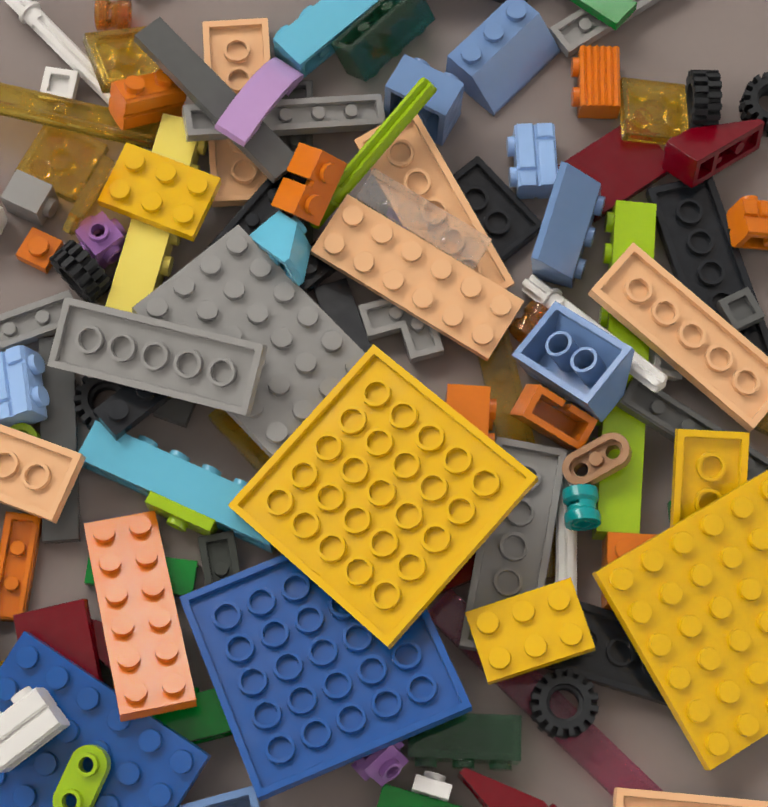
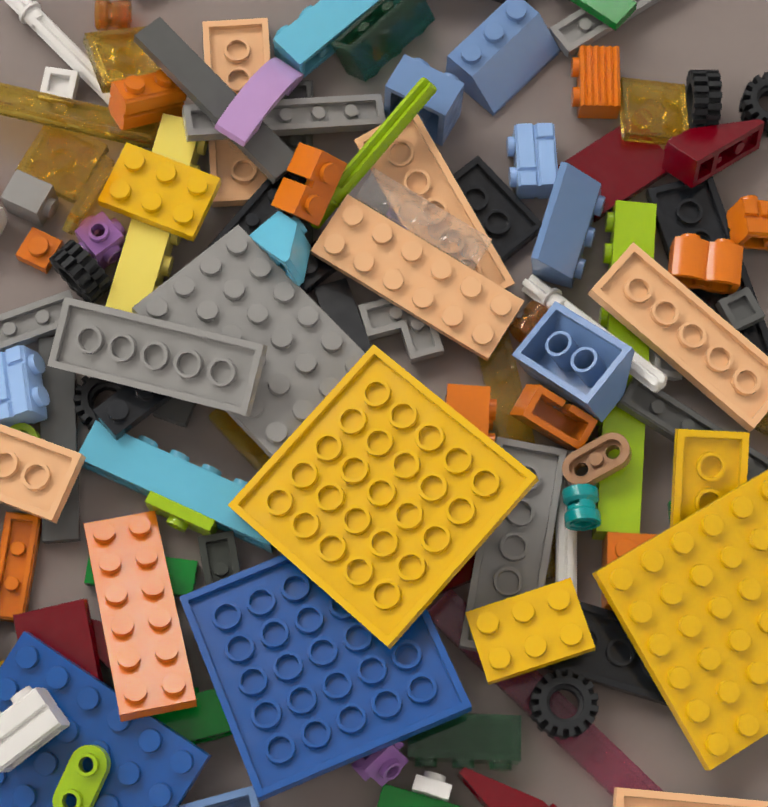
(706, 264): none -> orange brick

